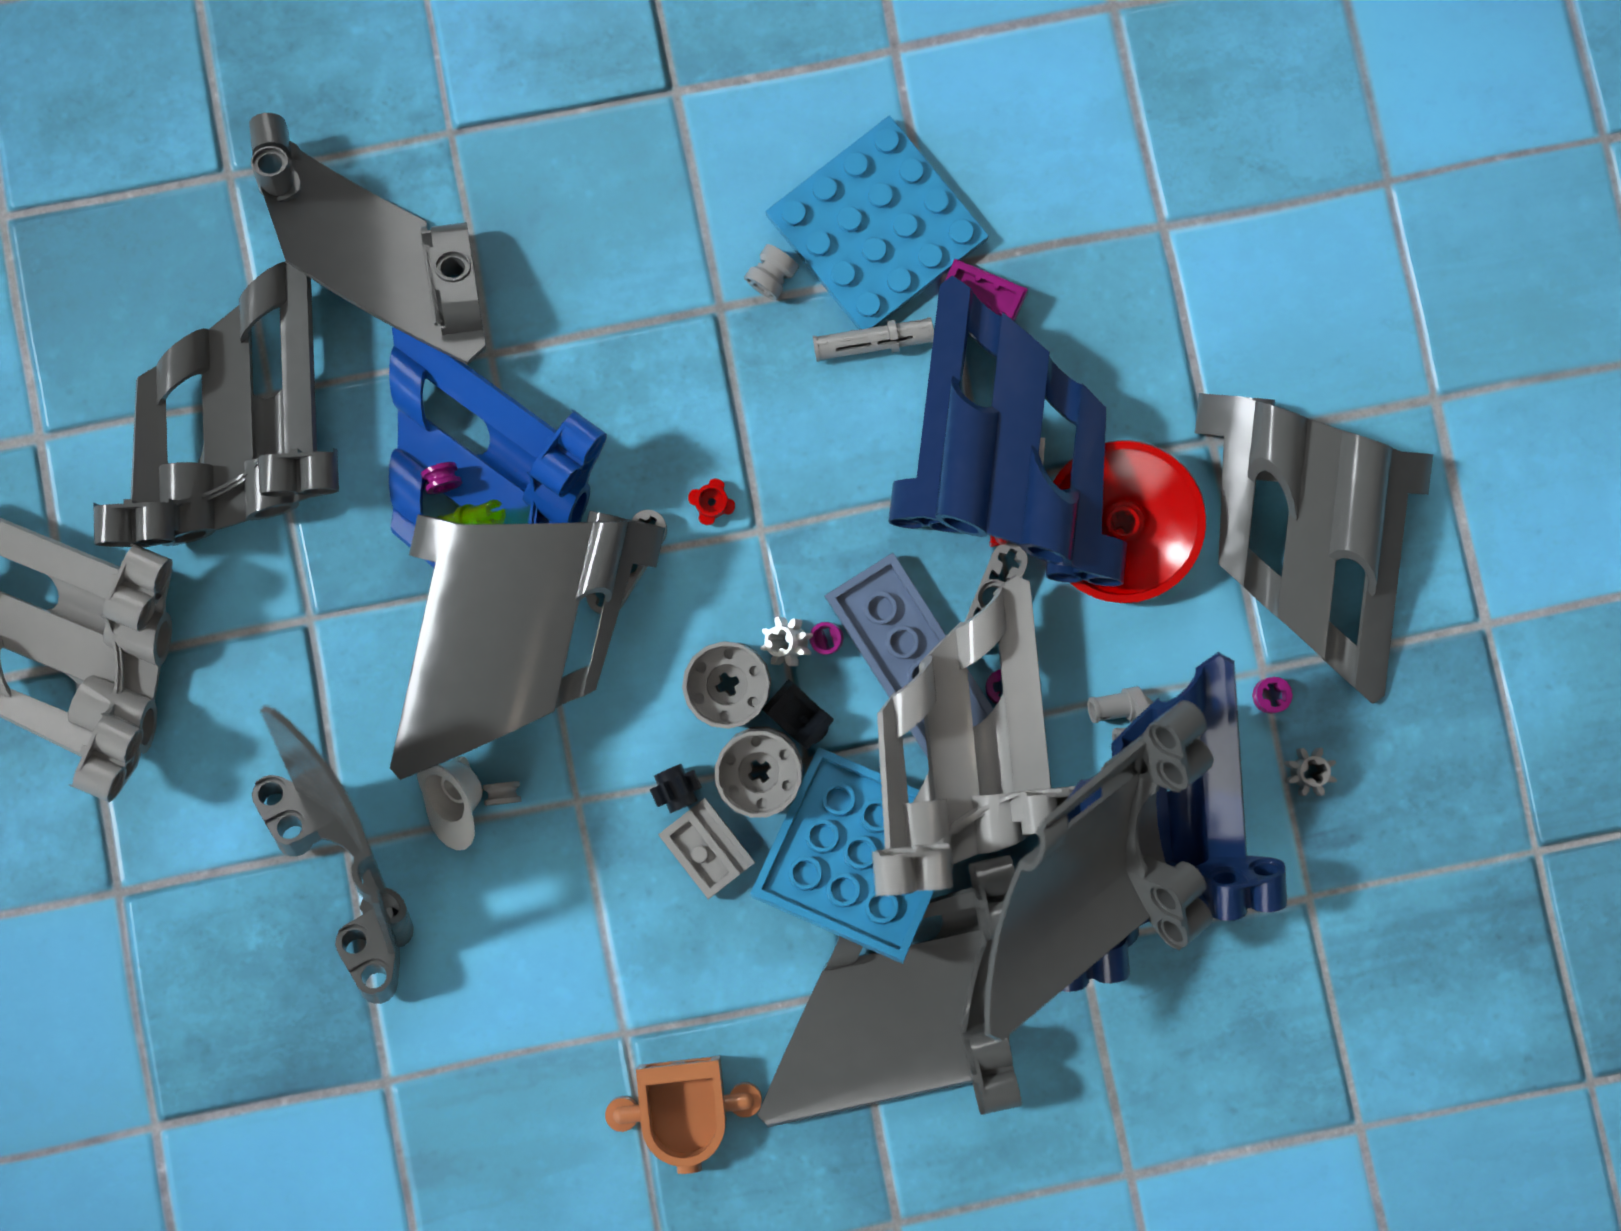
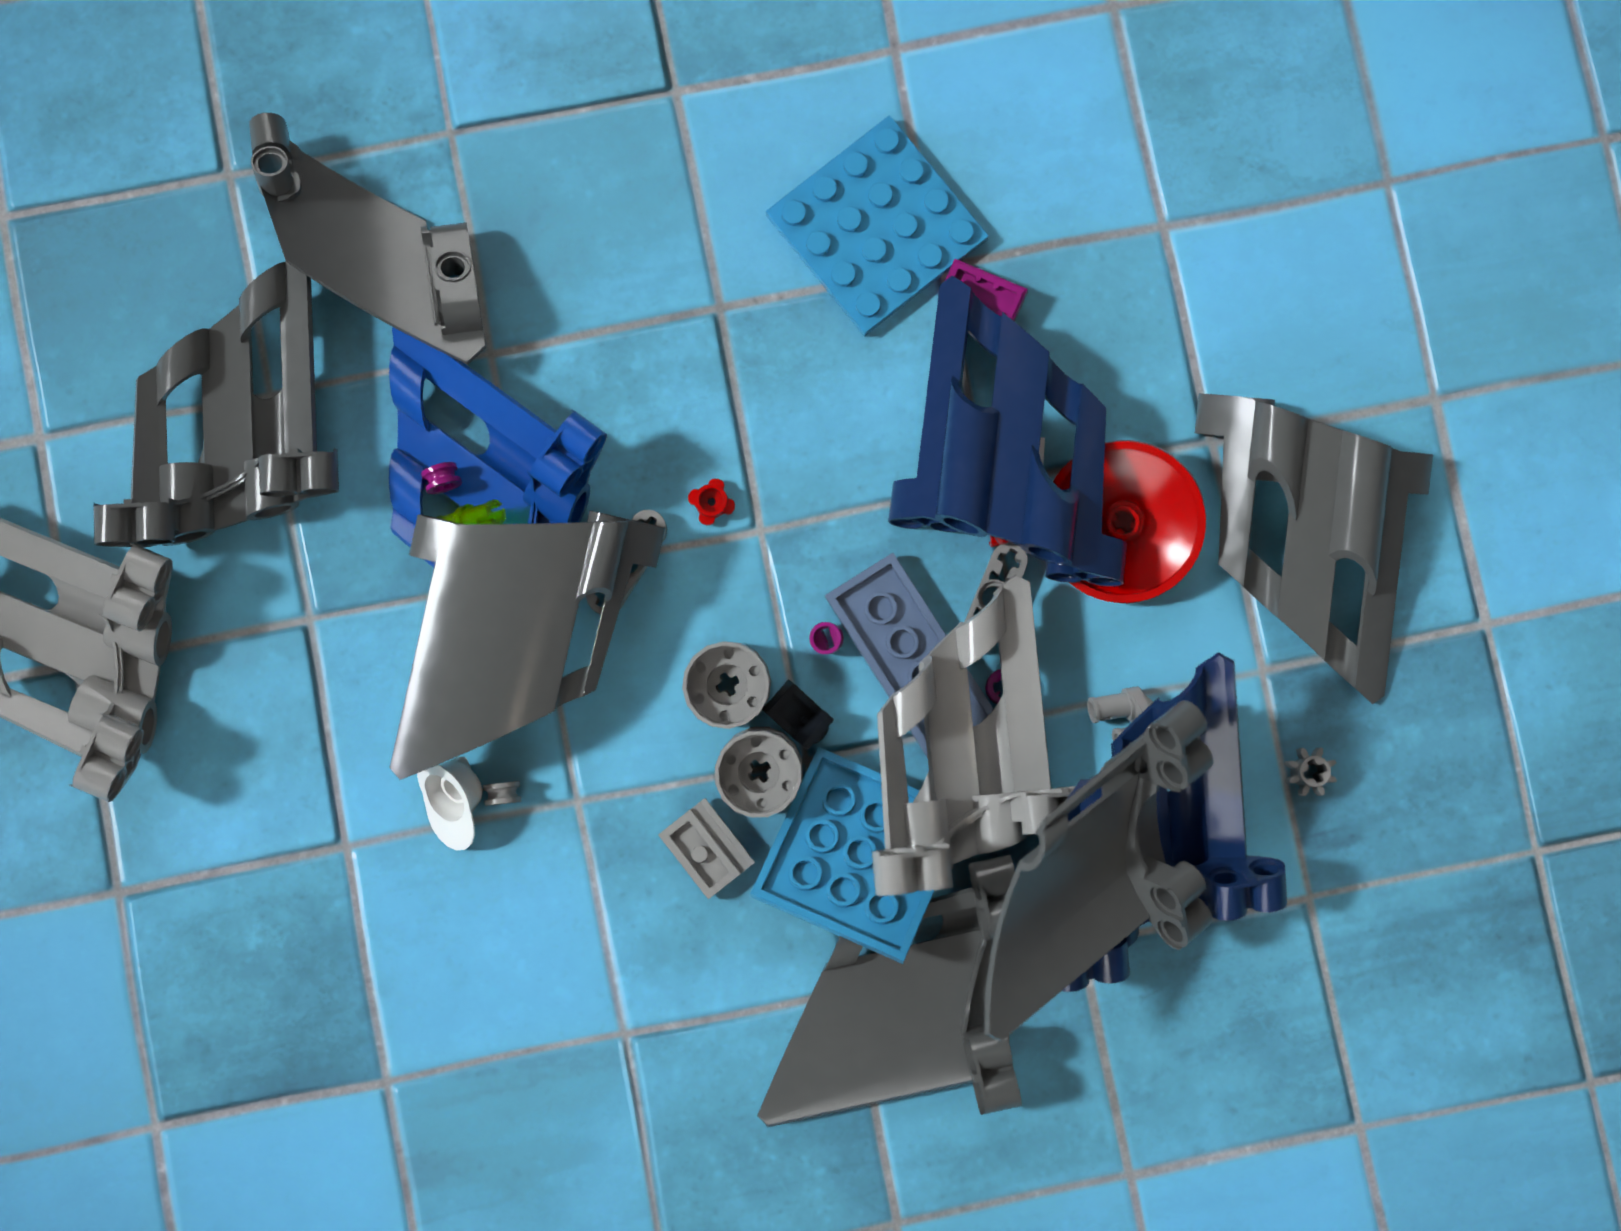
(325, 812): dark grey panel -> none
(675, 788): black gear -> none
(682, 1109): nougat piece -> none
(769, 275): light grey wheel -> none
(778, 647): white gear -> none
(874, 339): light grey pin -> none
(1280, 685): magenta bush -> none

